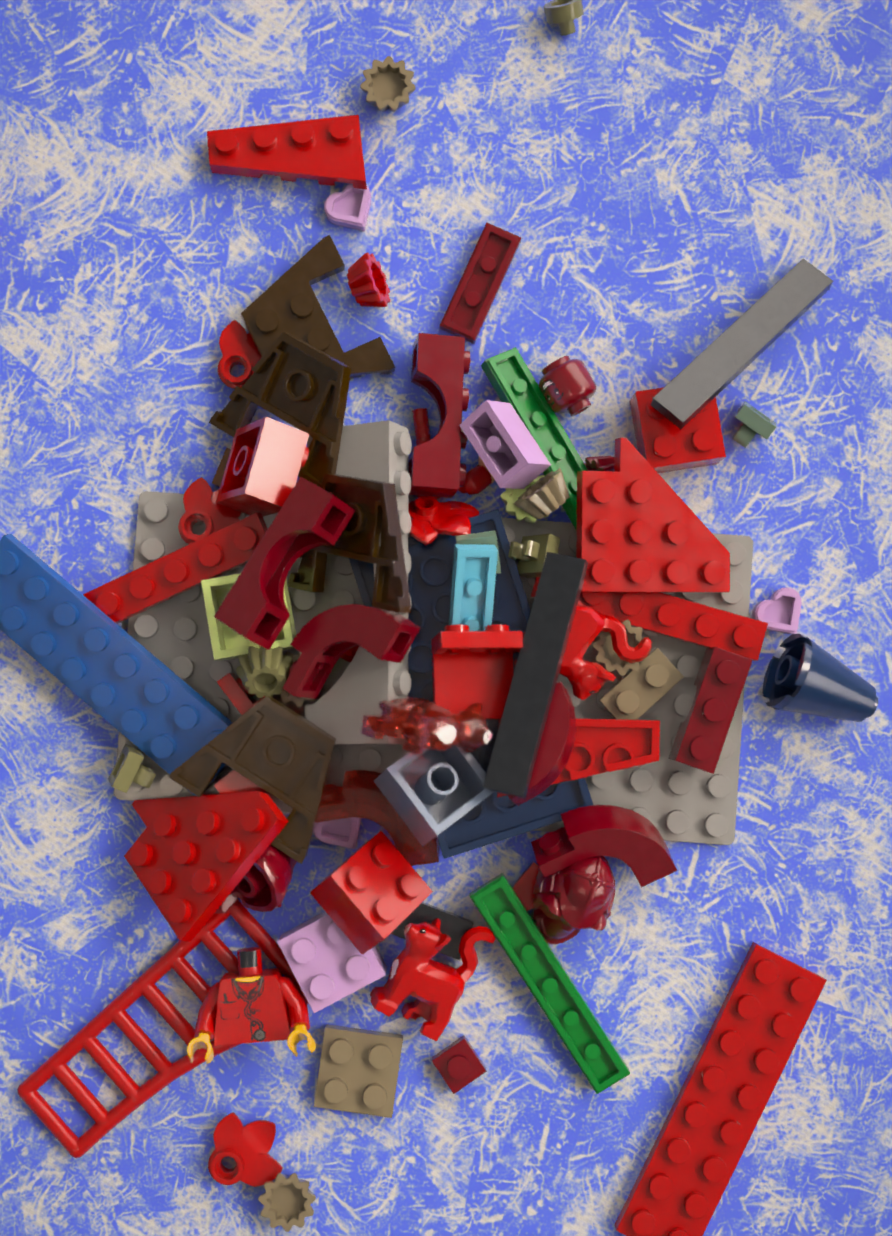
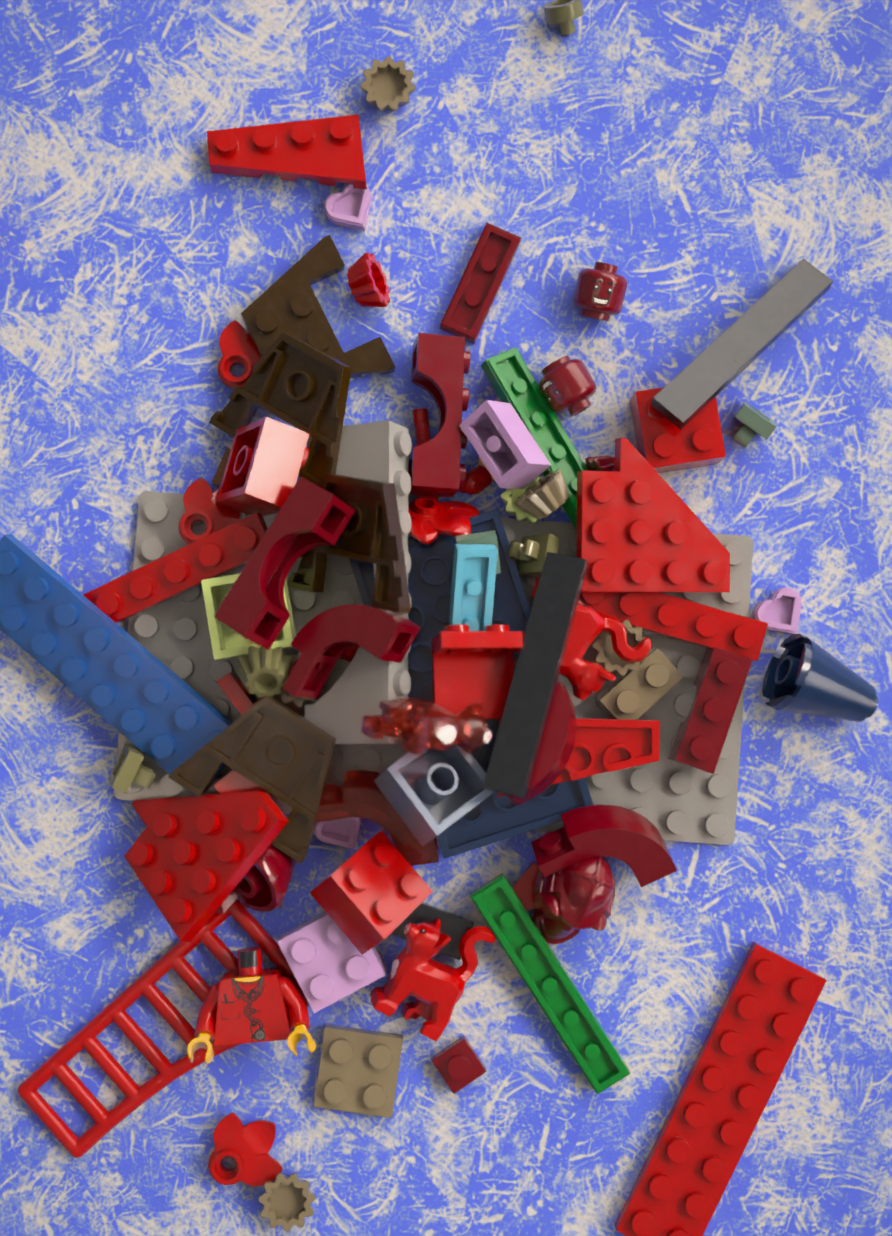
(600, 291): none -> dark red head

